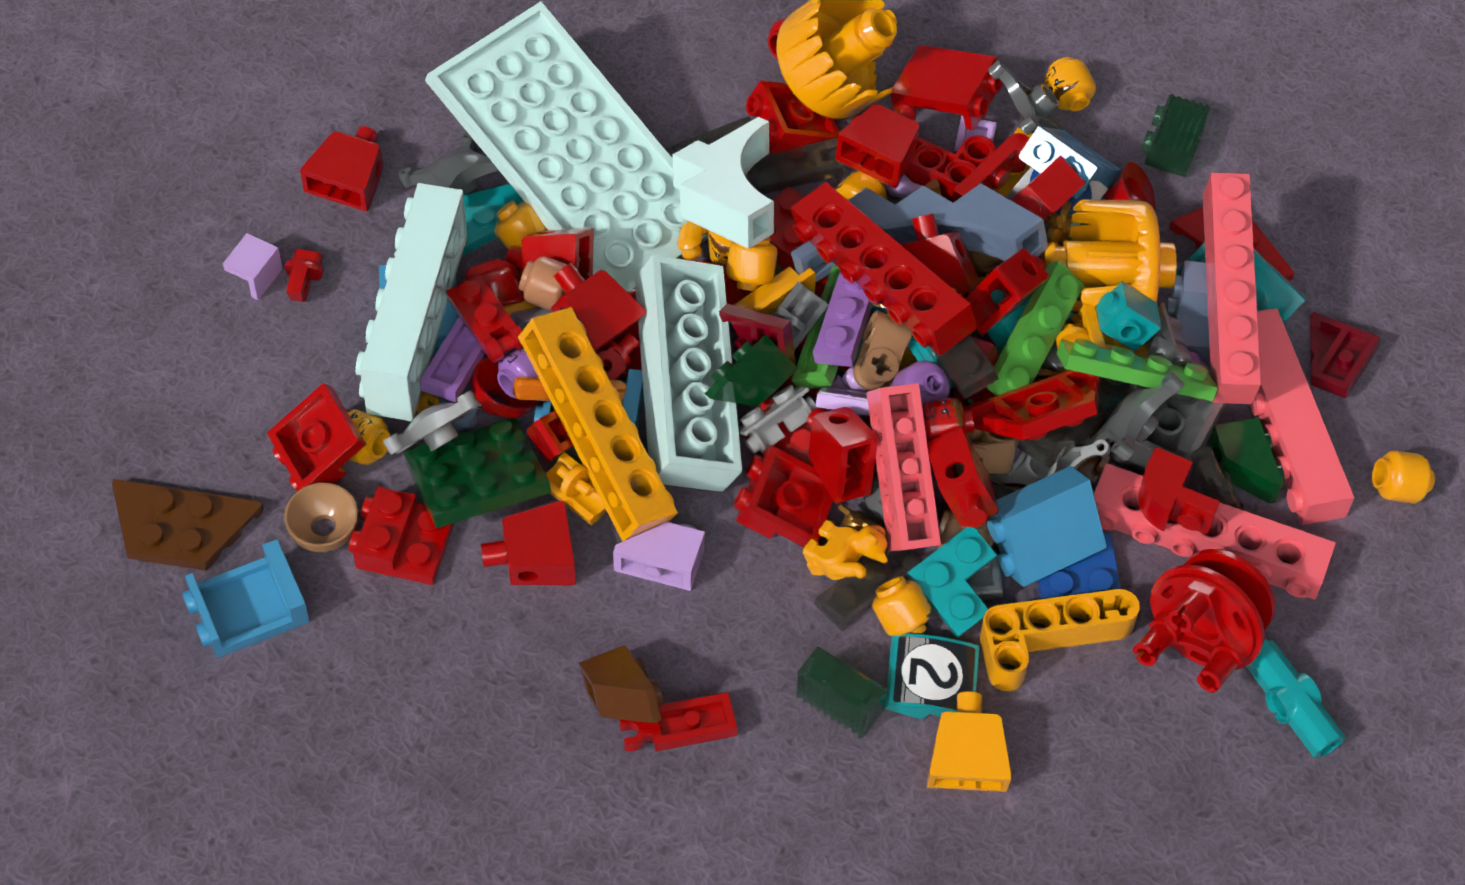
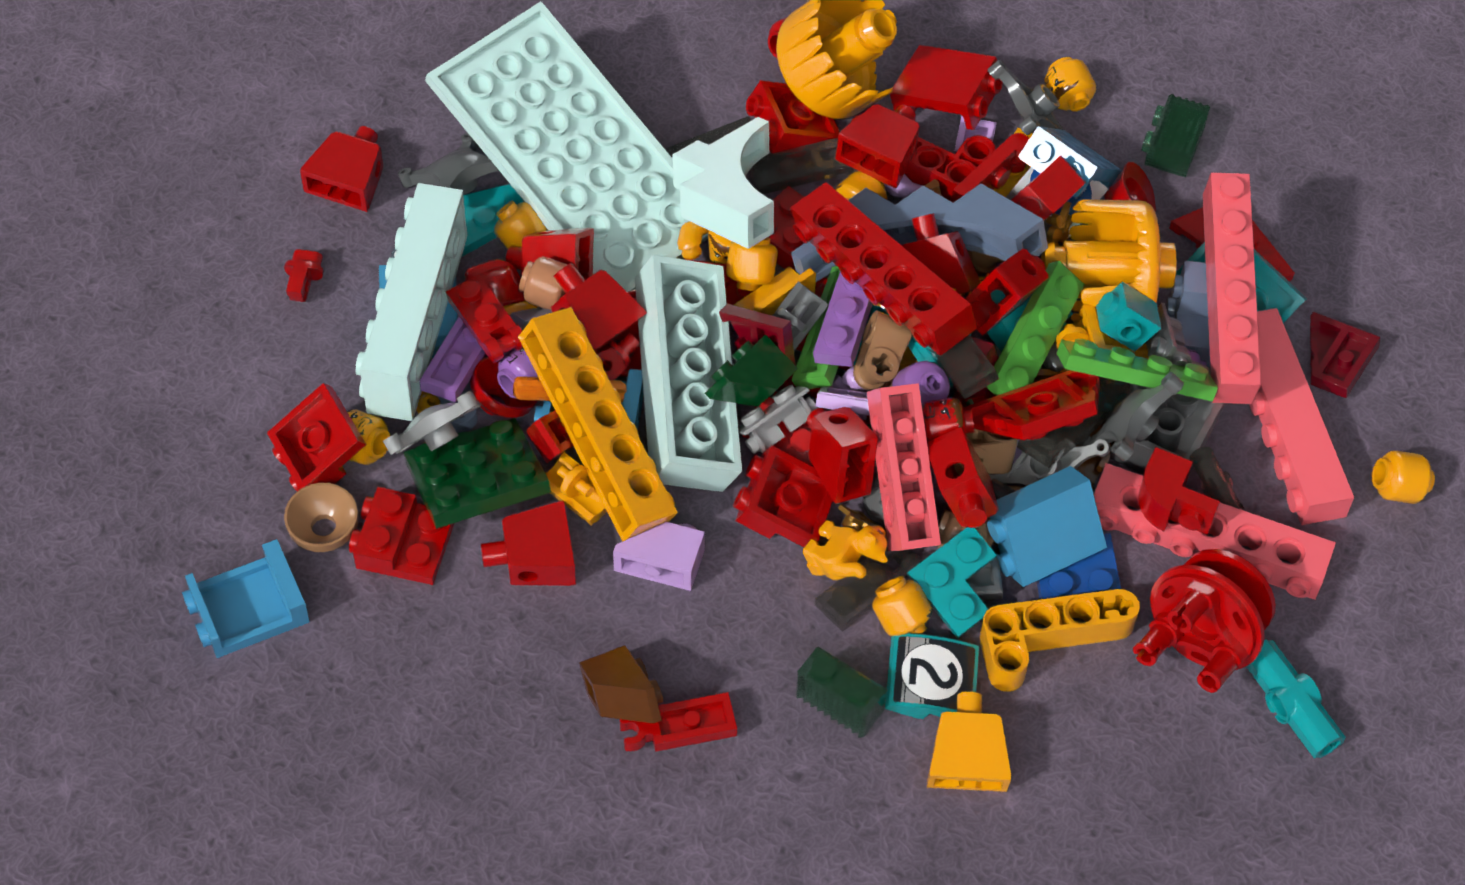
(179, 524): reddish brown wing -> none
(254, 262): lavender panel -> none
(1247, 456): dark green slope -> none

